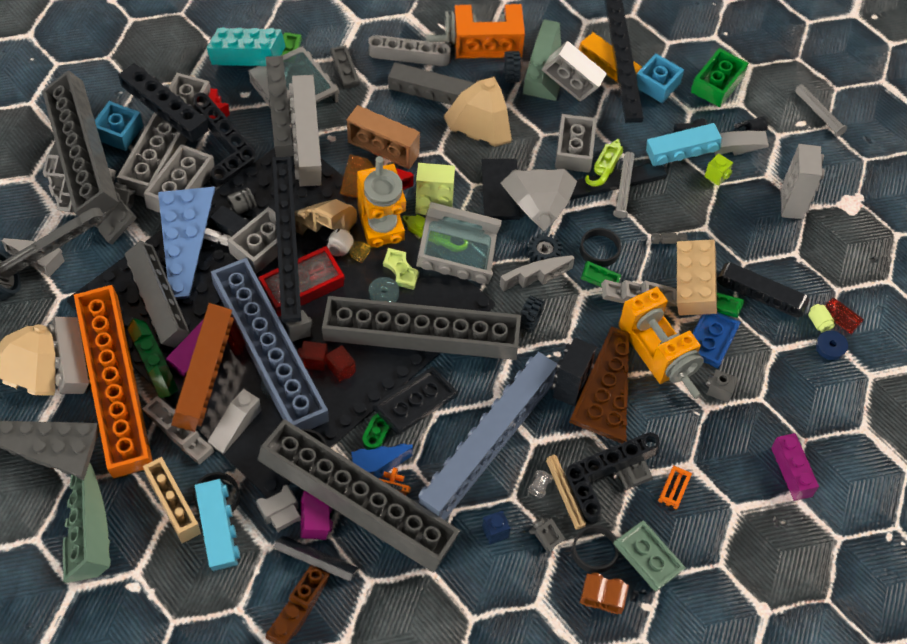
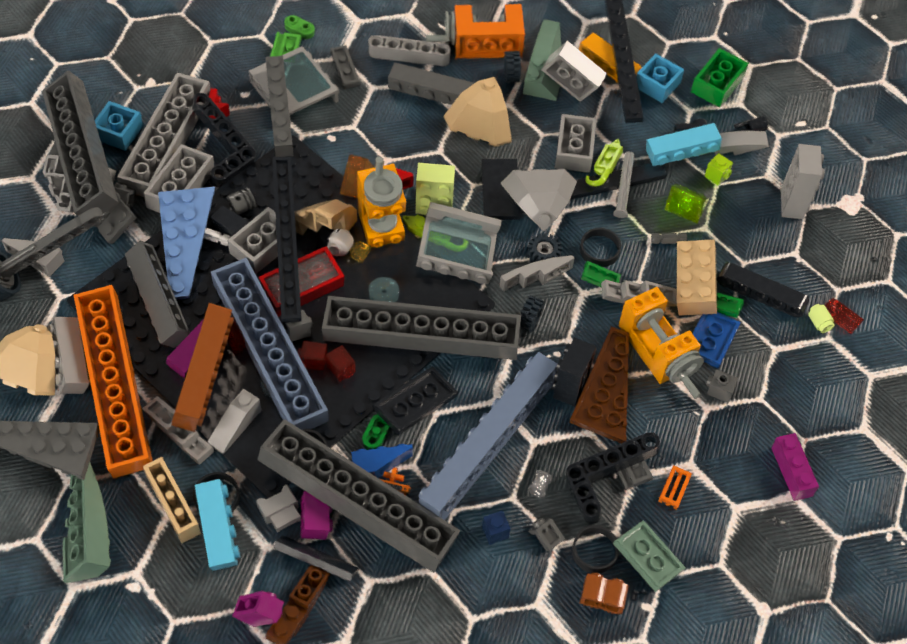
(152, 358): dark green brick -> none
(164, 102): black brick -> none
(245, 46): teal brick -> none
(258, 608): none -> magenta brick
(299, 26): none -> bright green plate
(305, 130): light grey brick -> none
(383, 137): medium nougat brick -> none
(405, 274): yellowish green tile -> none
(566, 492): tan axle -> none
(686, 203): none -> clear neon green slope
(820, 110): light grey axle -> none
(828, 352): dark blue piece -> none

